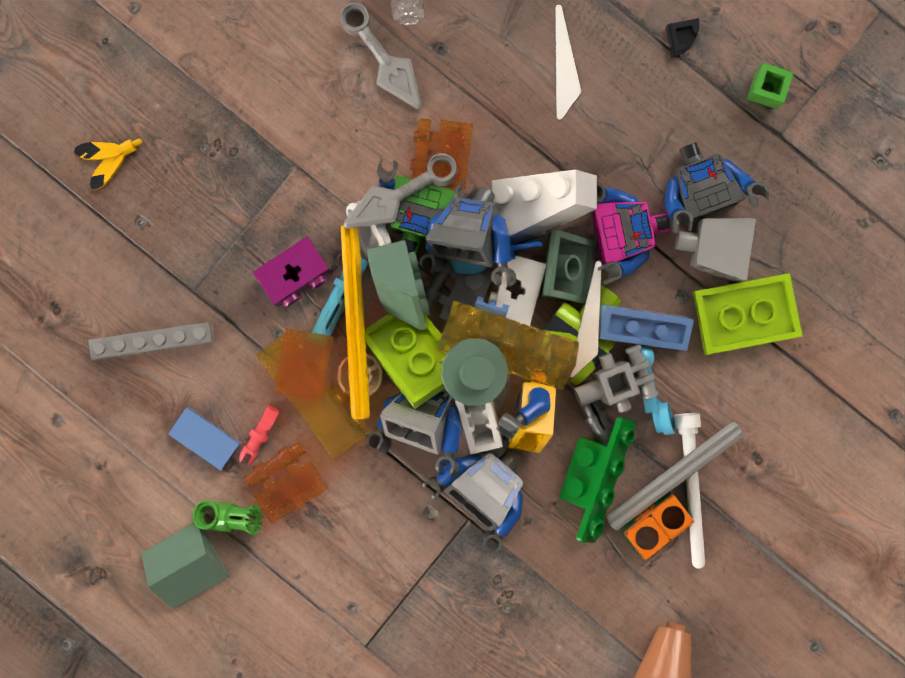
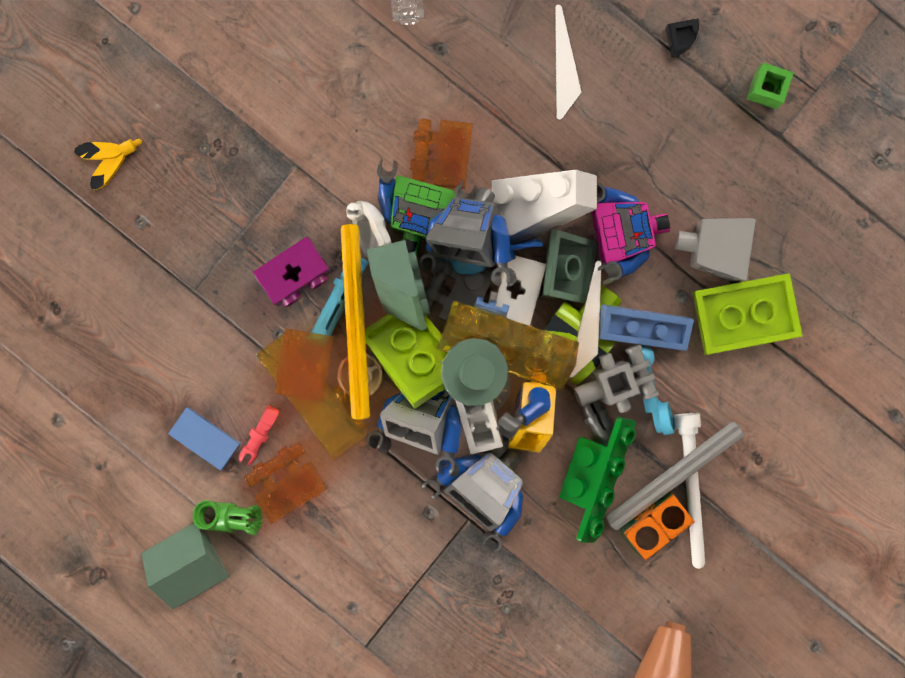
(151, 341): light grey piece -> none
(382, 204): light grey piece -> none
(394, 73): light grey piece -> none
(707, 187): torso -> none

